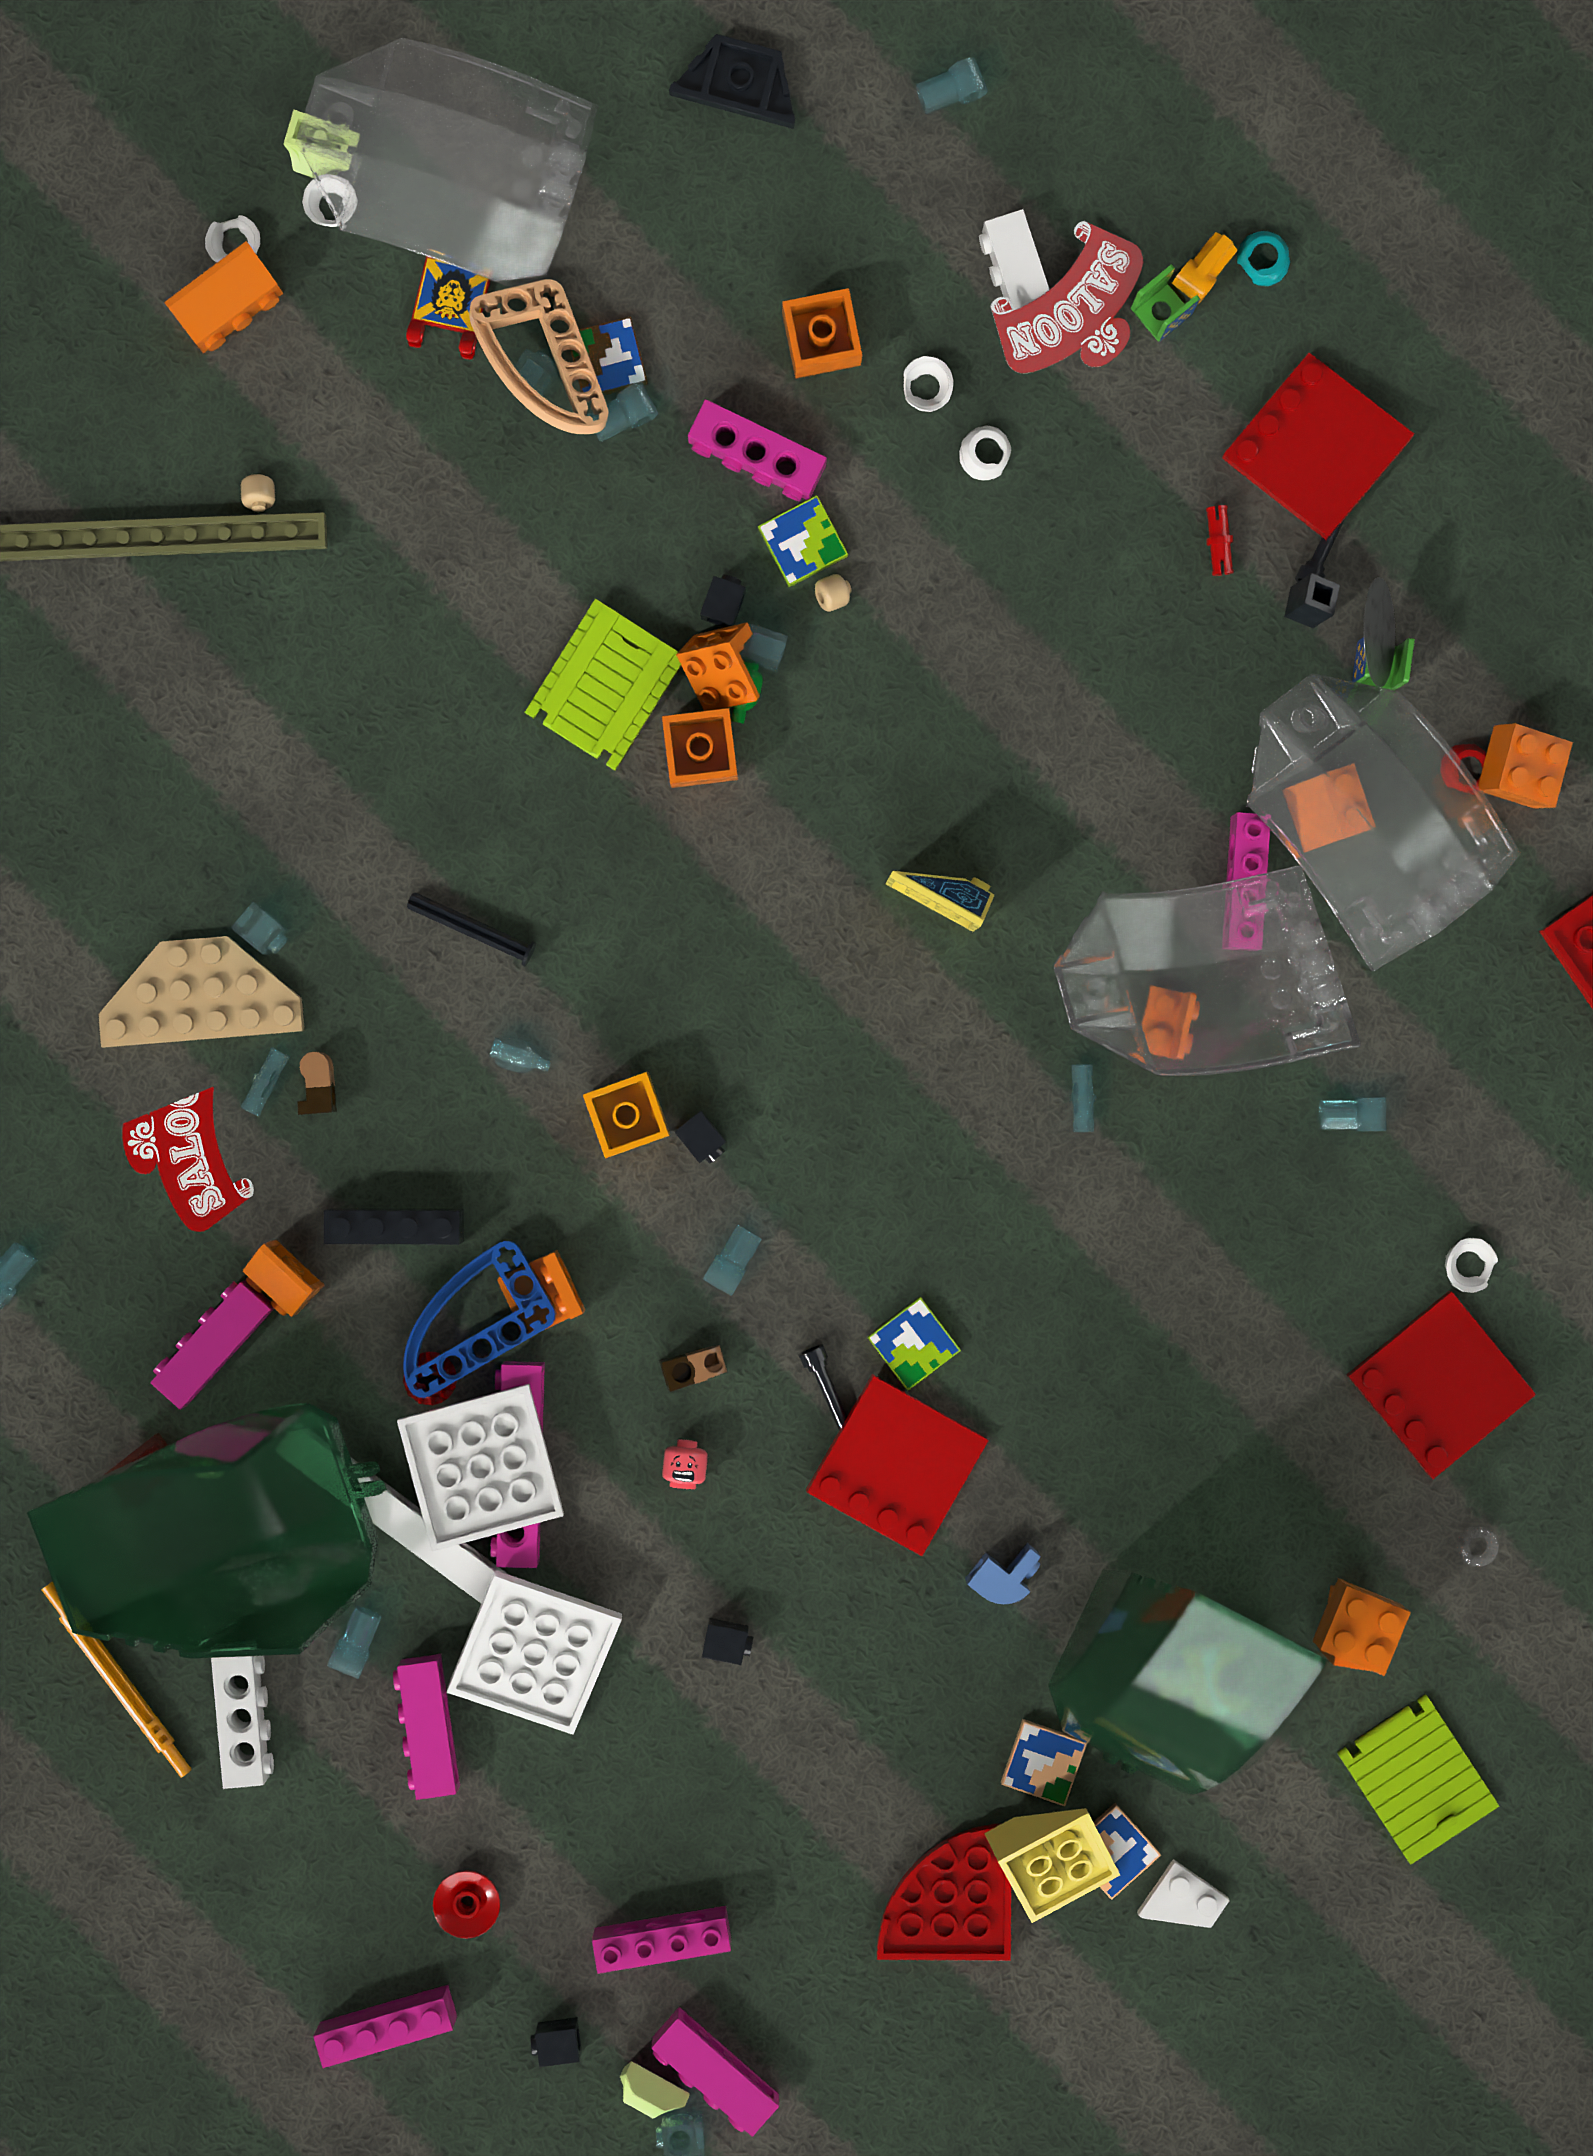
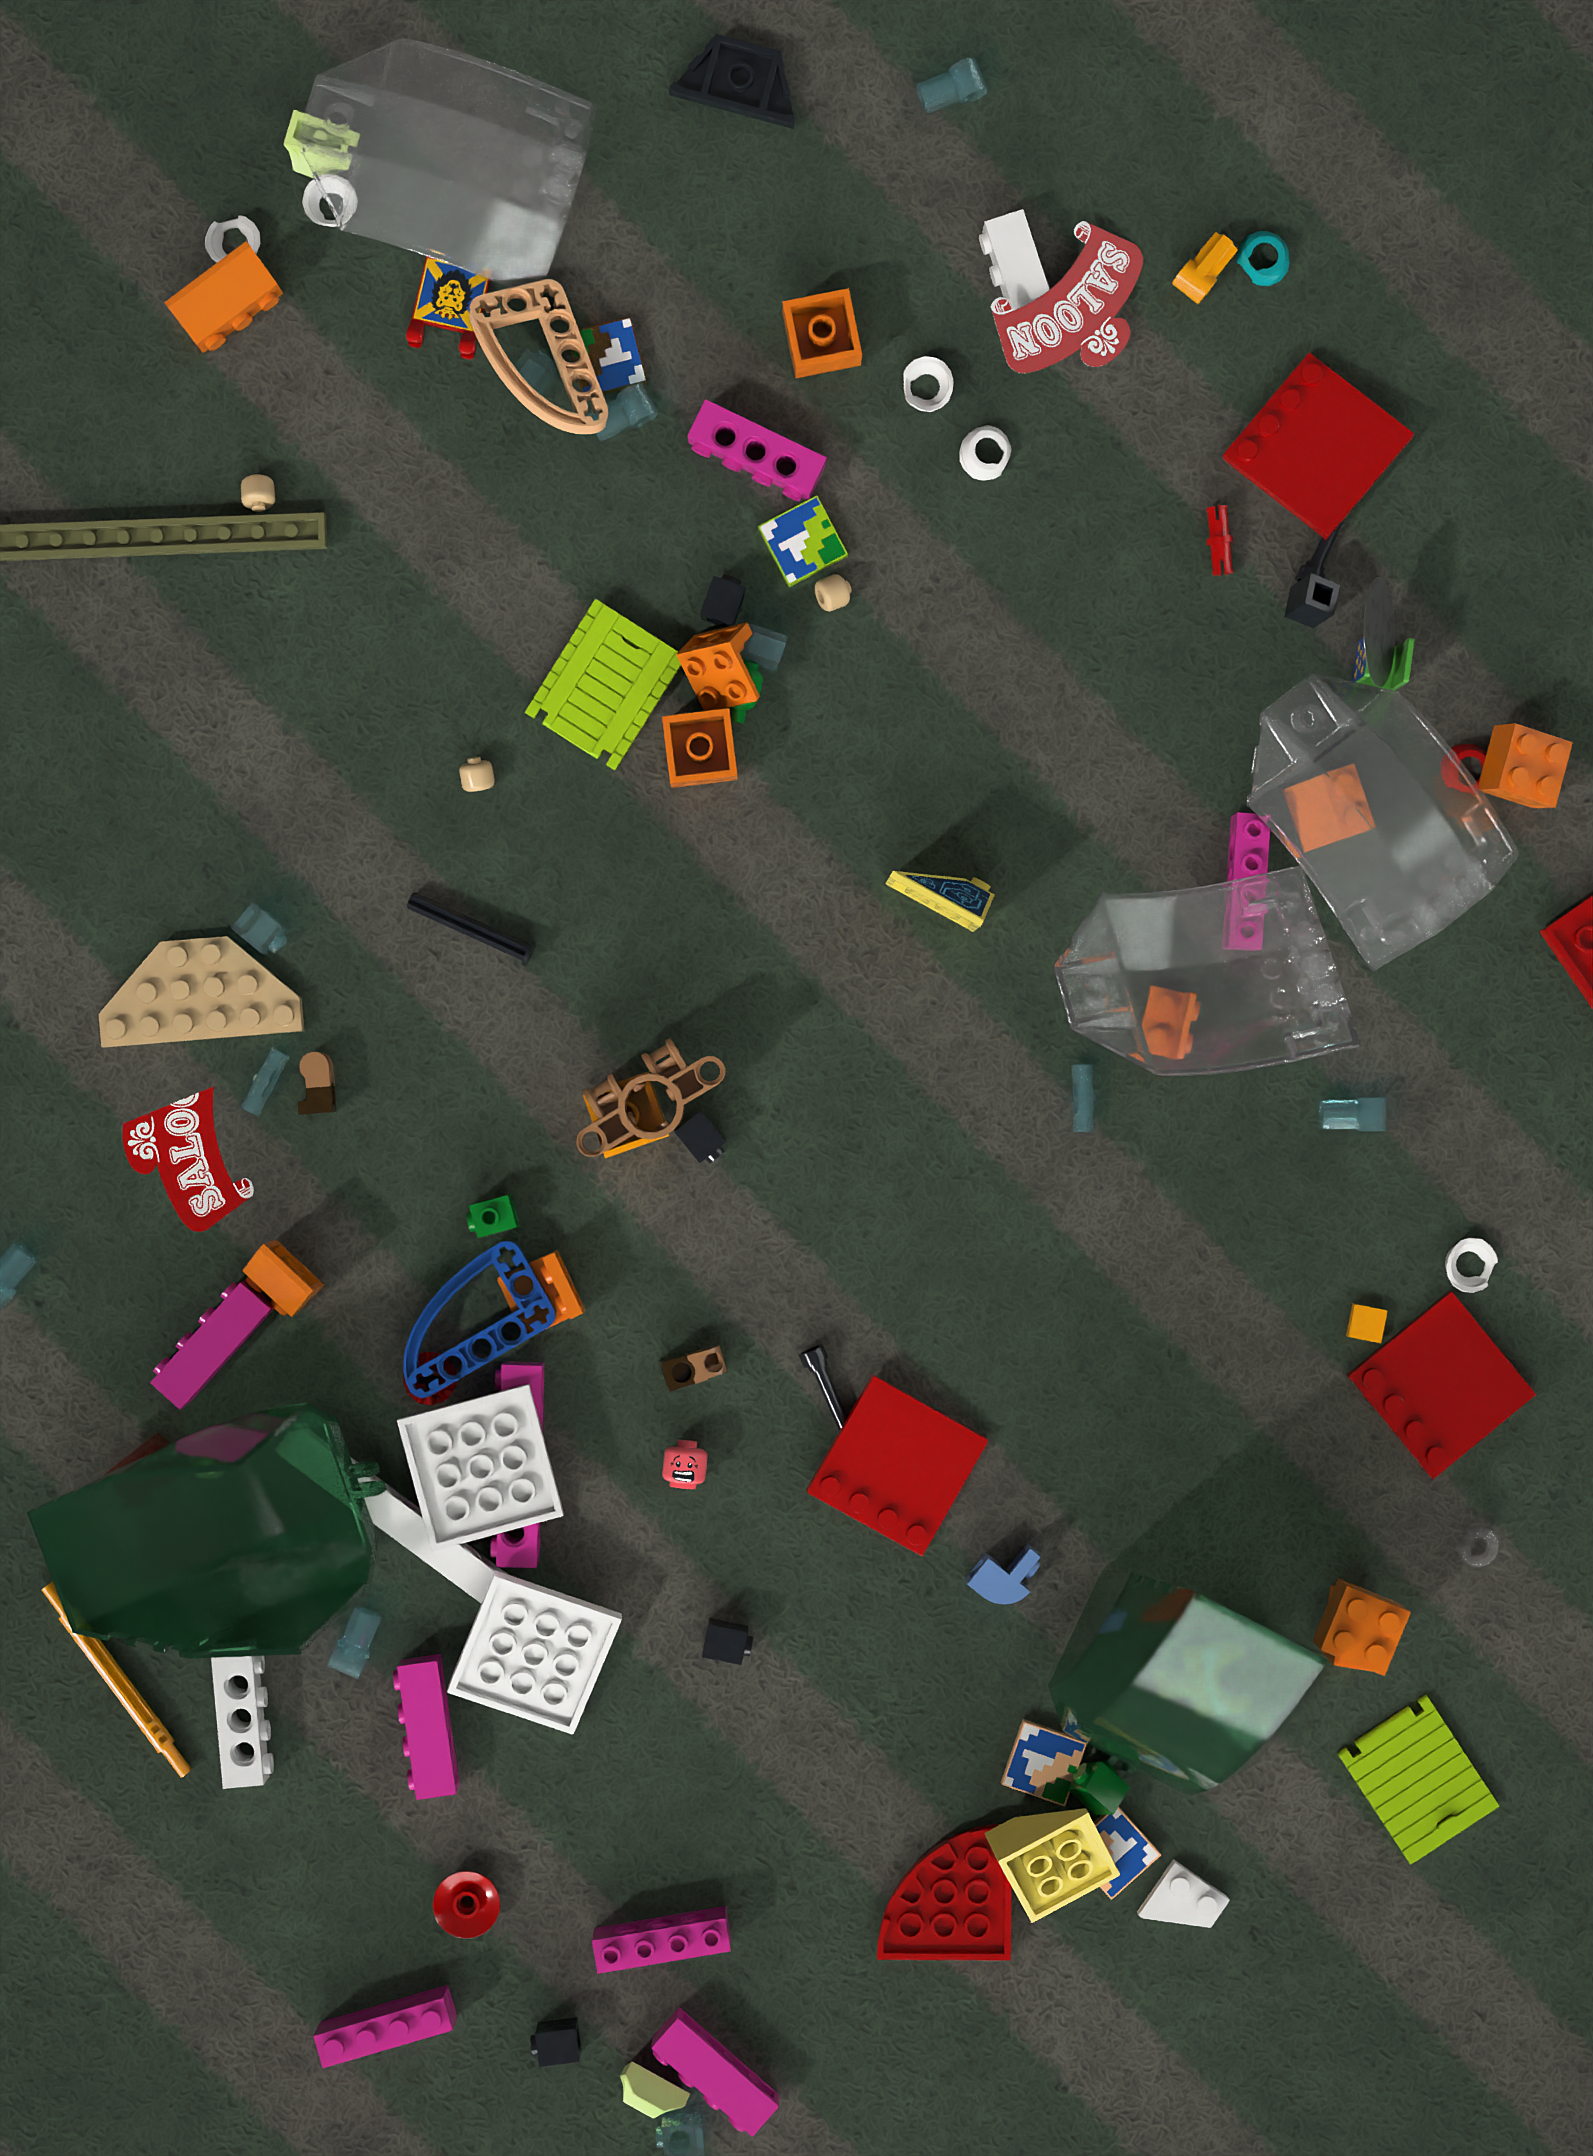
(393, 1226): black brick -> none
(476, 774): none -> tan piece
(492, 1216): none -> green brick
(517, 1055): clear light blue plant -> none
(617, 1124): none -> medium nougat piece
(729, 1266): clear light blue piece -> none
(913, 1343): tile -> none
(1098, 1787): none -> green brick
(1160, 291): bright green piece -> none
(1366, 1323): none -> light orange tile

